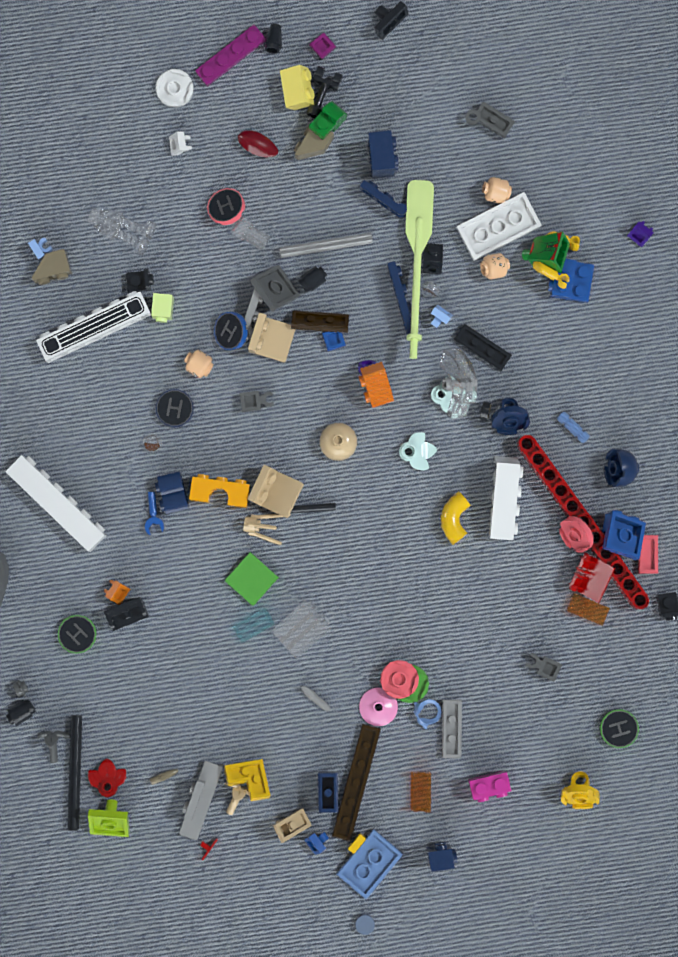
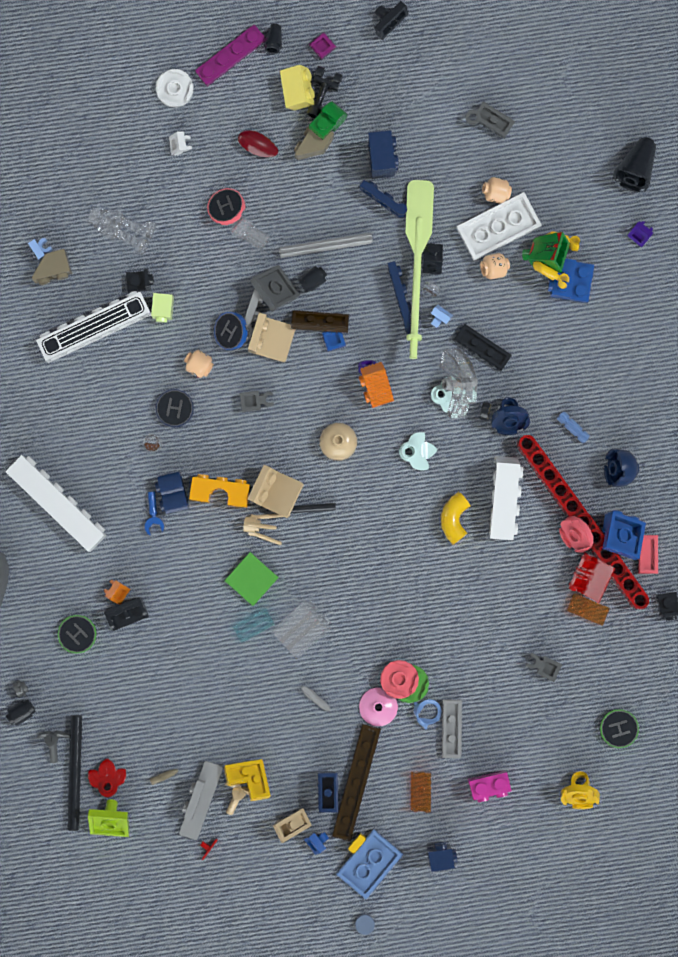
(637, 166): none -> black cone

